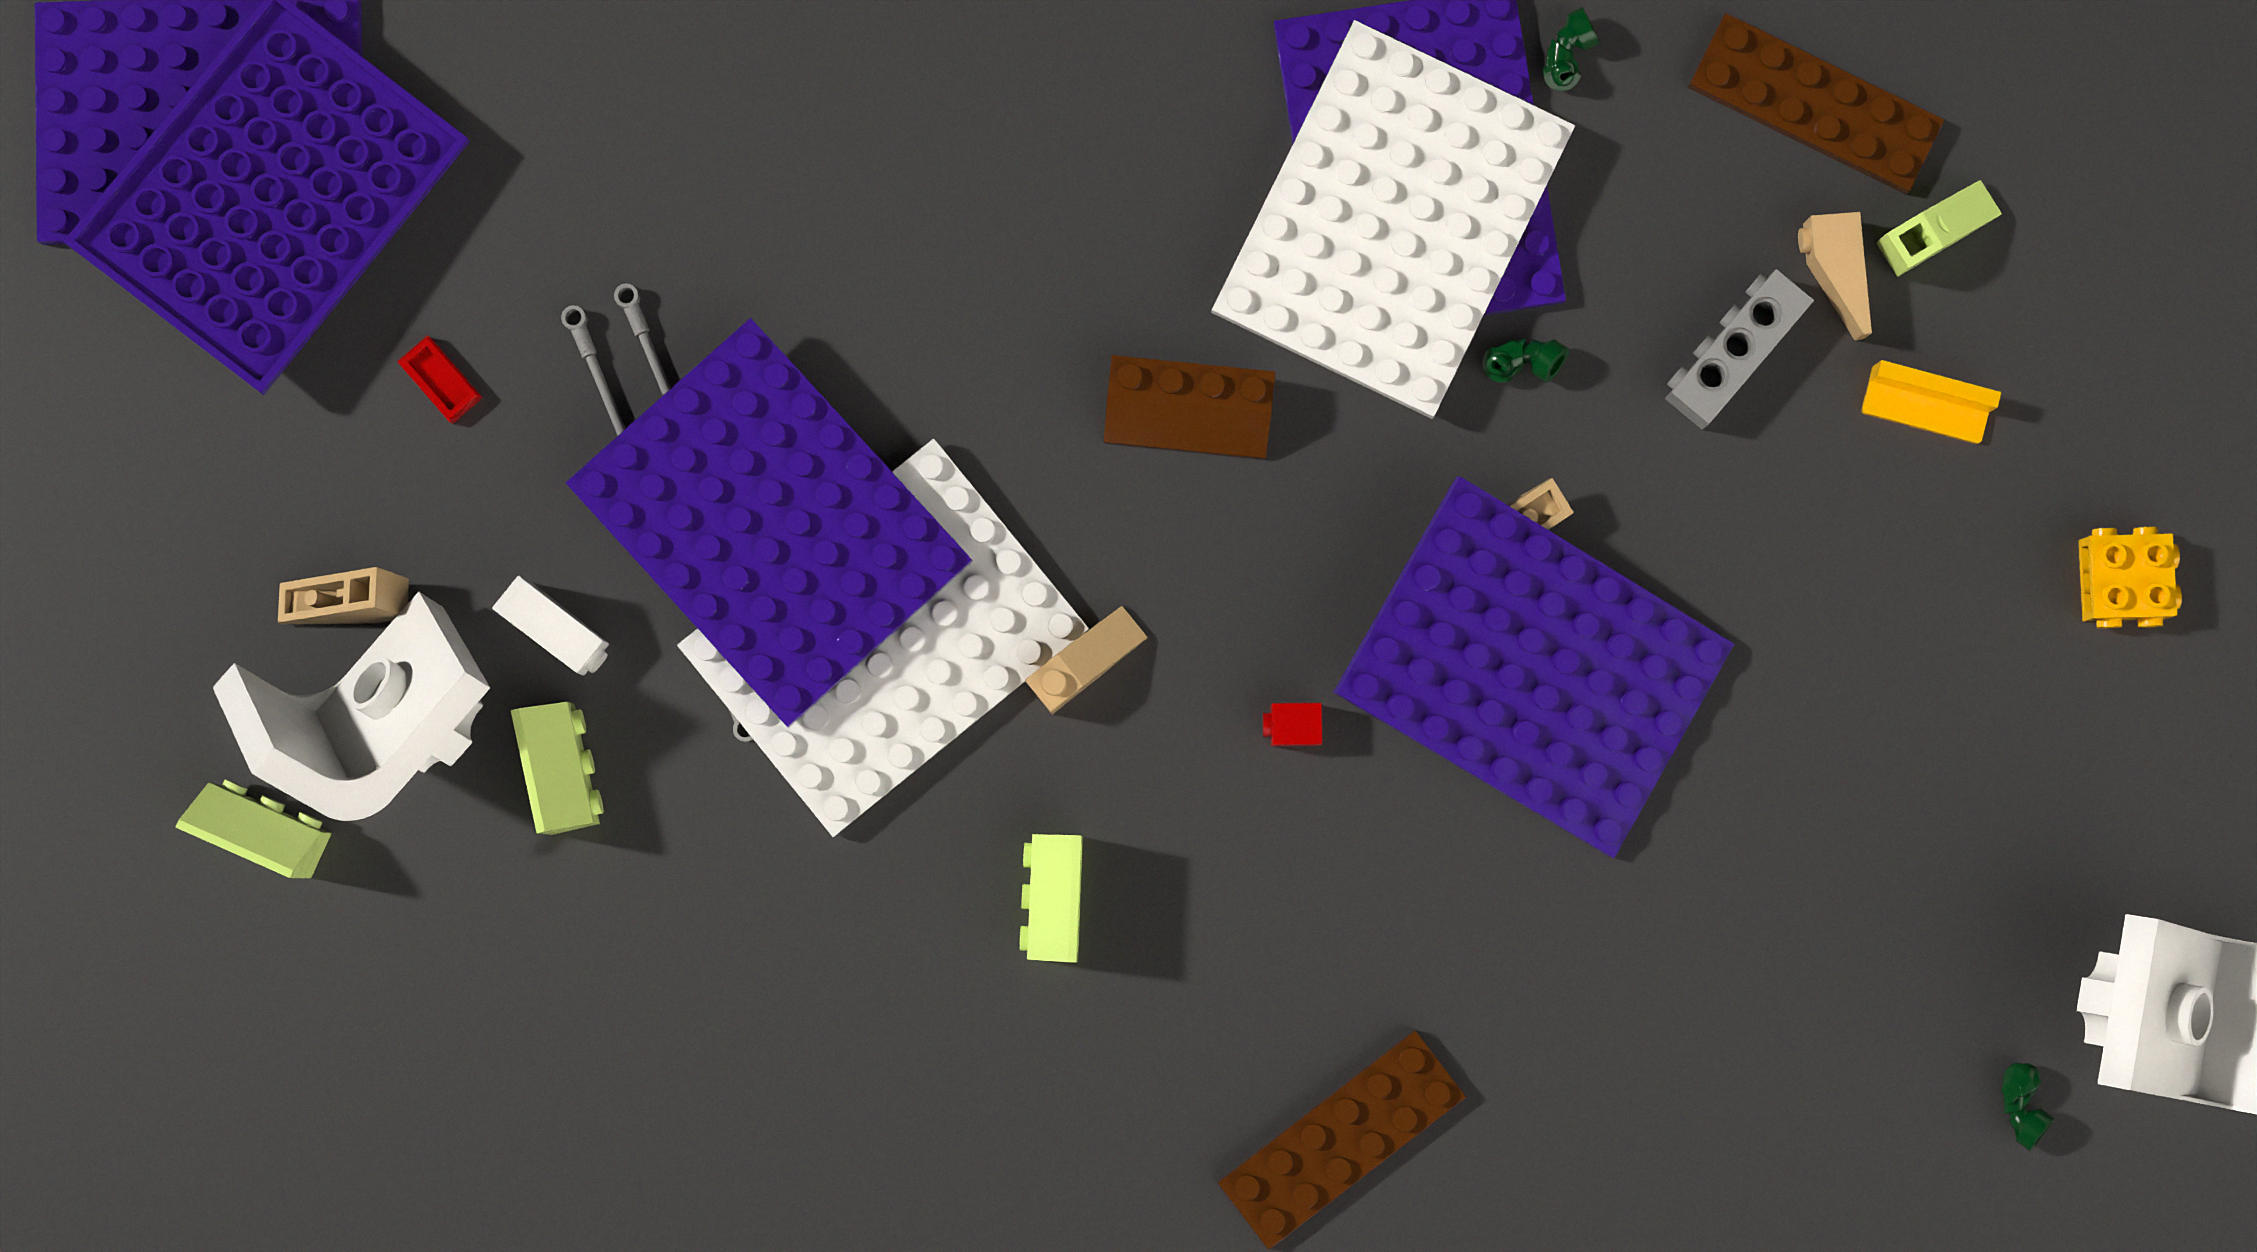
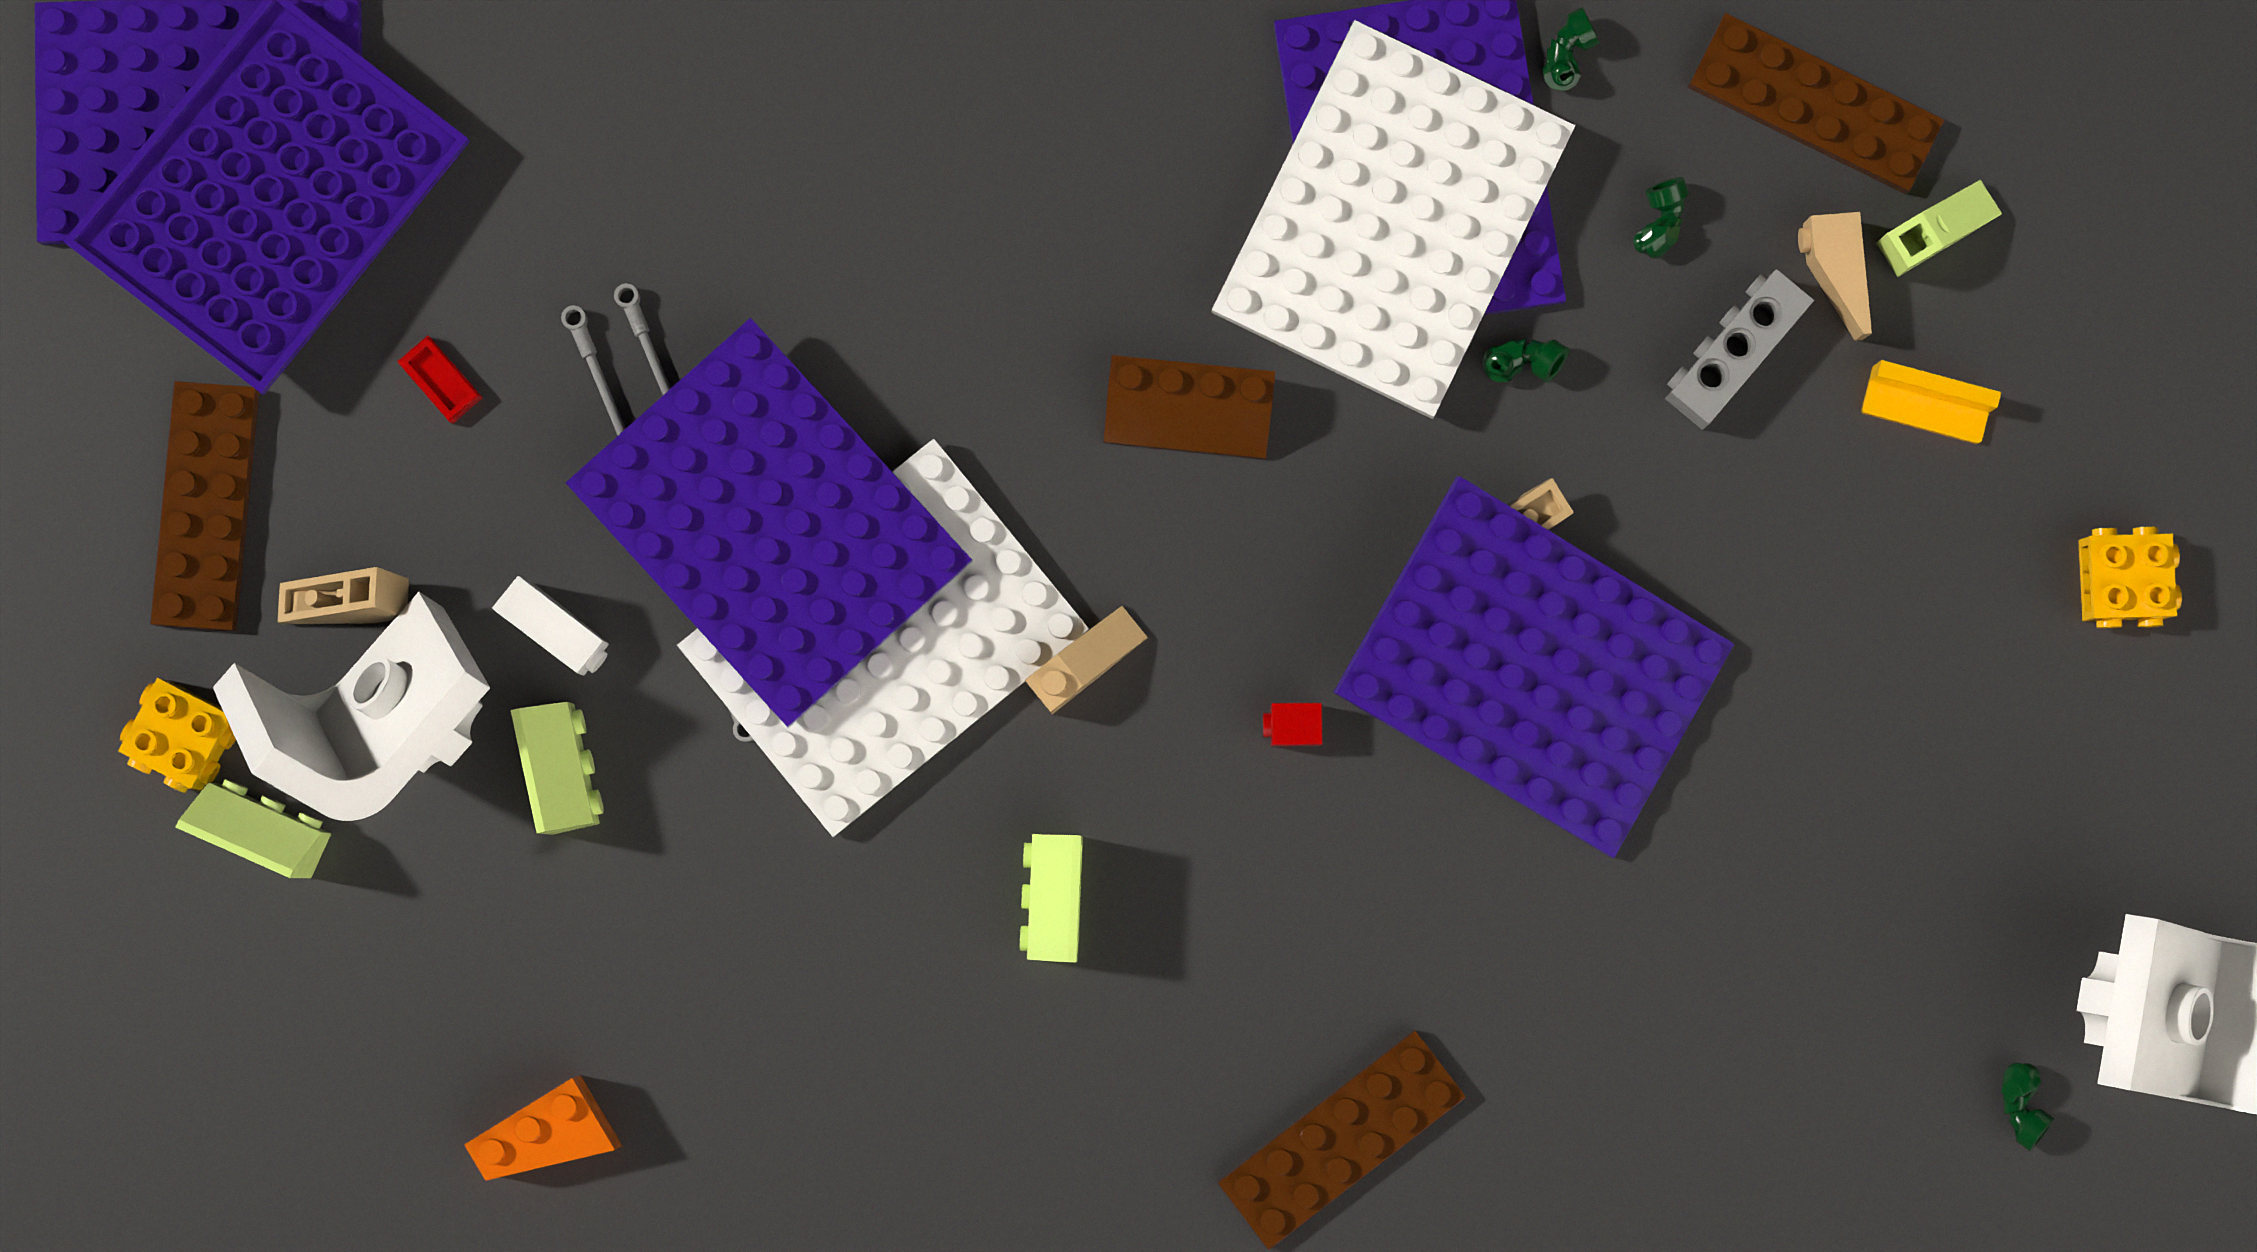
(177, 736): none -> yellow brick
(205, 506): none -> reddish brown plate
(547, 1132): none -> orange wedge
(1662, 234): none -> dark green arm

